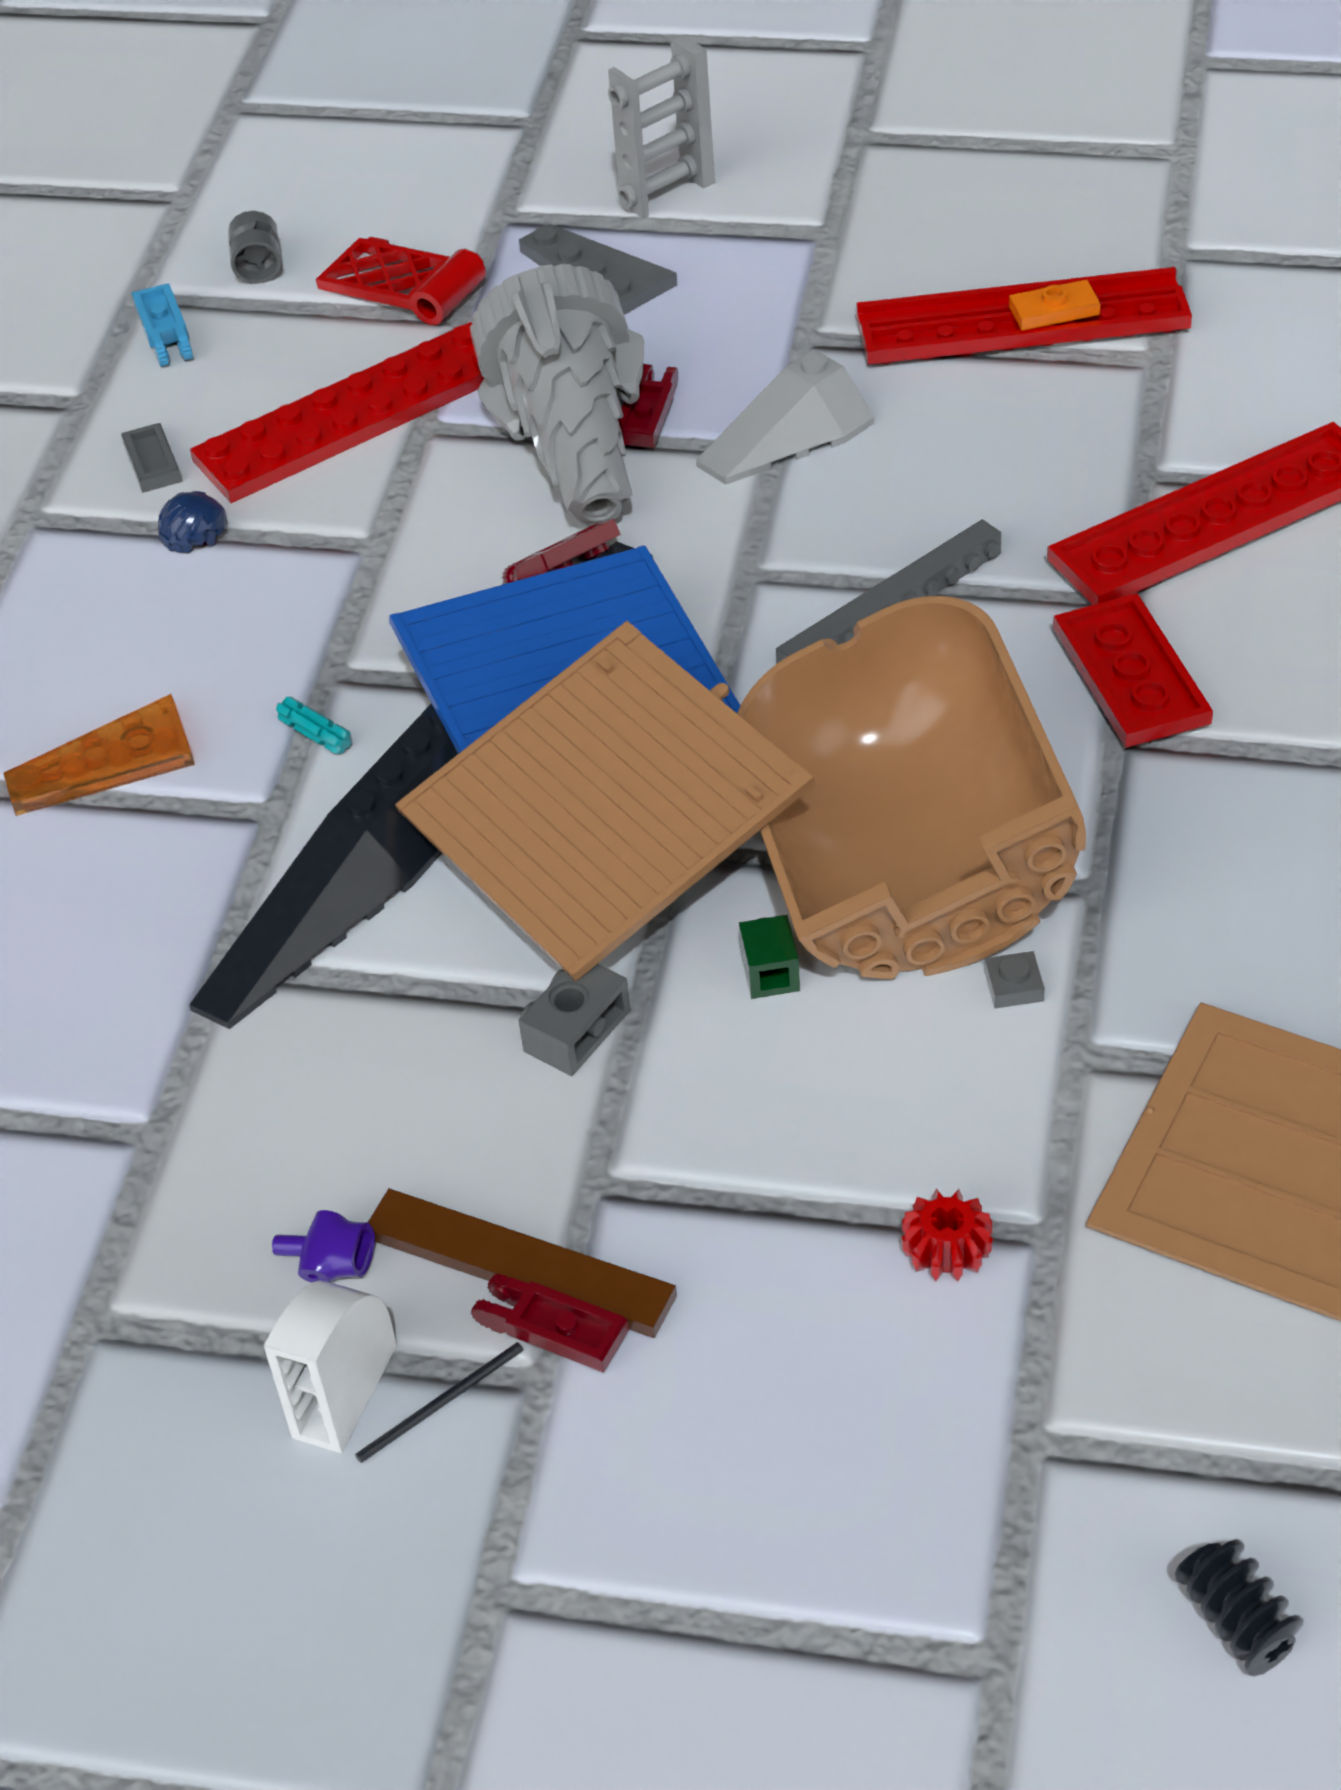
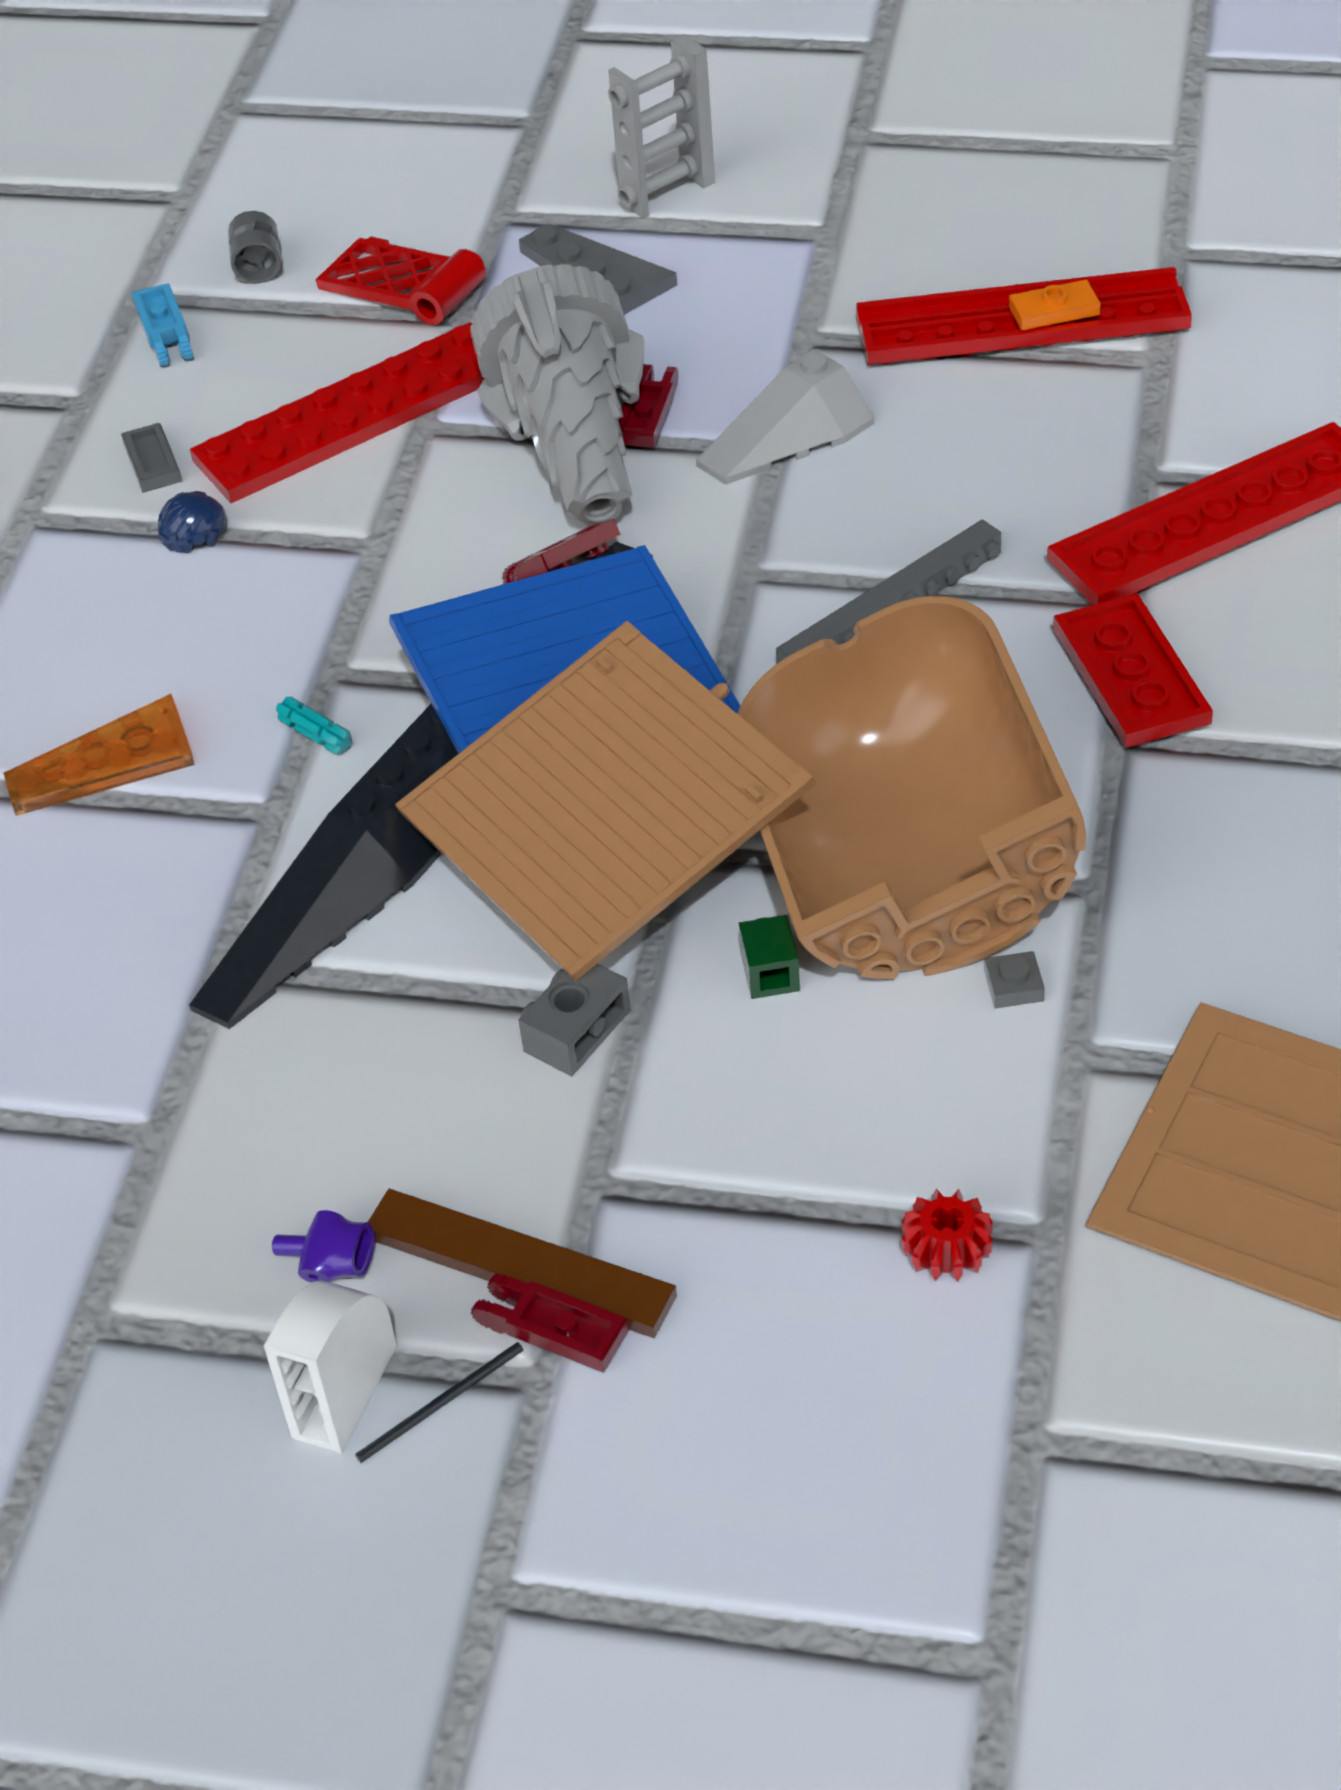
(1240, 1604): black piece -> none

